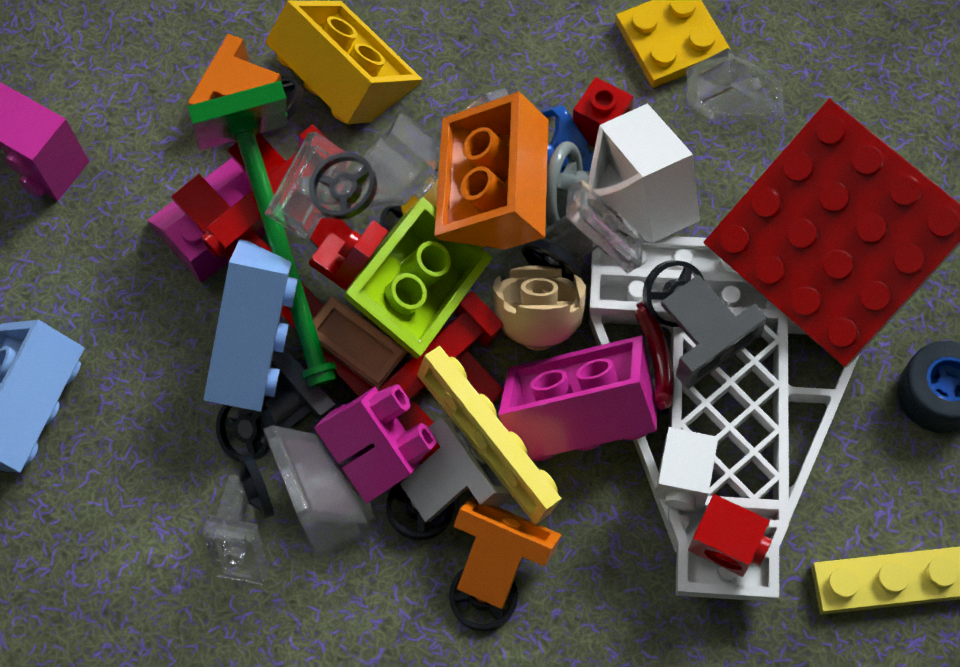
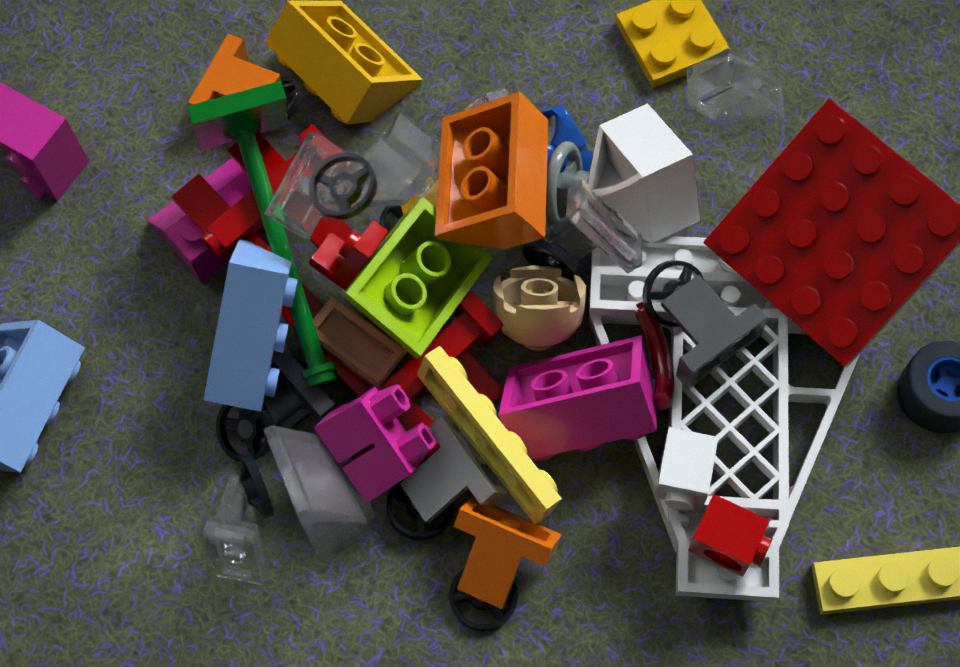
(599, 105): red brick -> none

